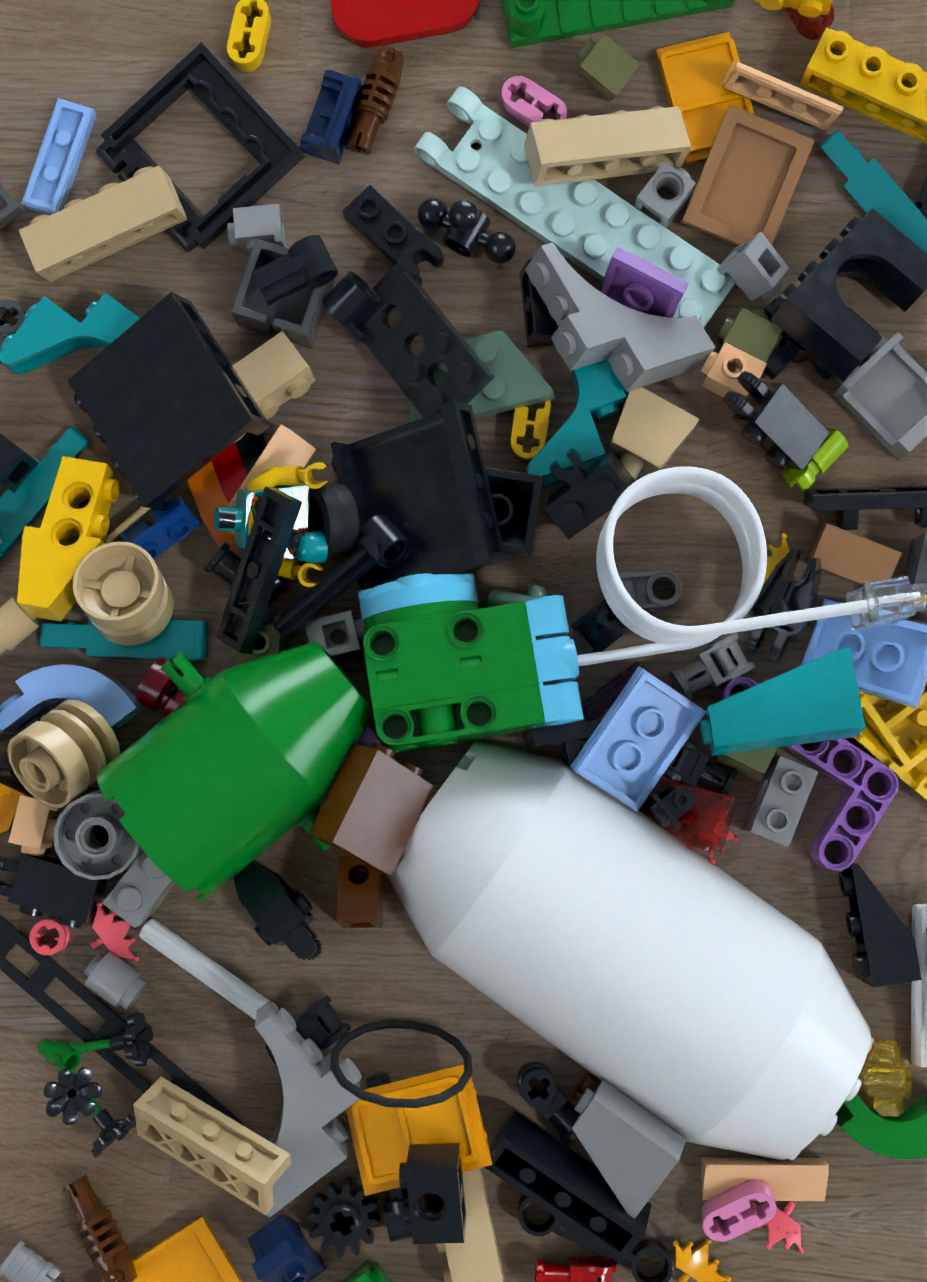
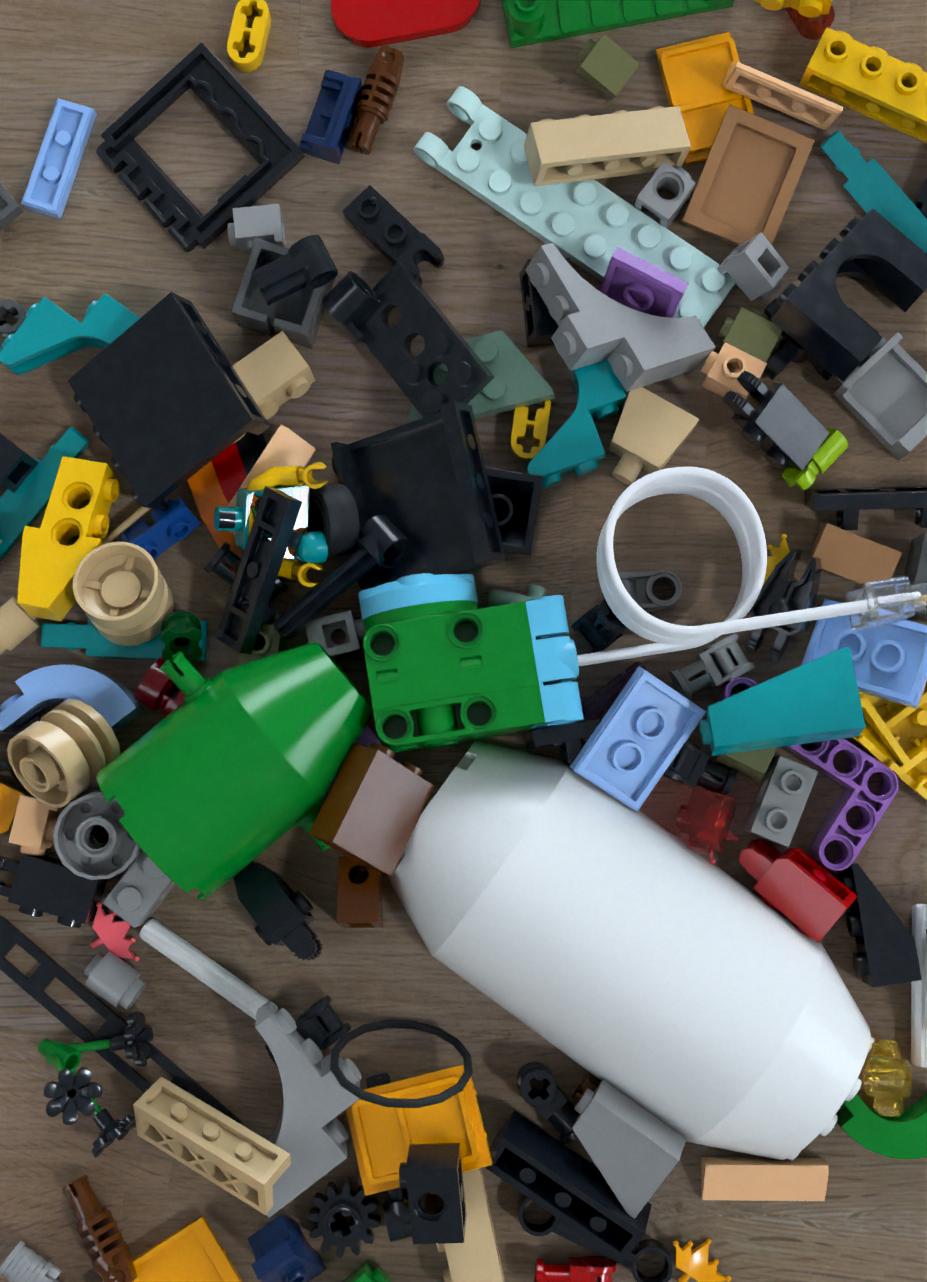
(49, 949): coral bush -> none
(102, 223): tan brick -> none
(181, 633): none -> dark green brick
(466, 229): black piece -> none
(535, 104): bright pink beam -> none
(587, 492): black brick -> none
(670, 806): black hinge -> none
(738, 1210): bright pink beam -> none
(784, 1228): coral piece -> none
(797, 887): none -> red hinge

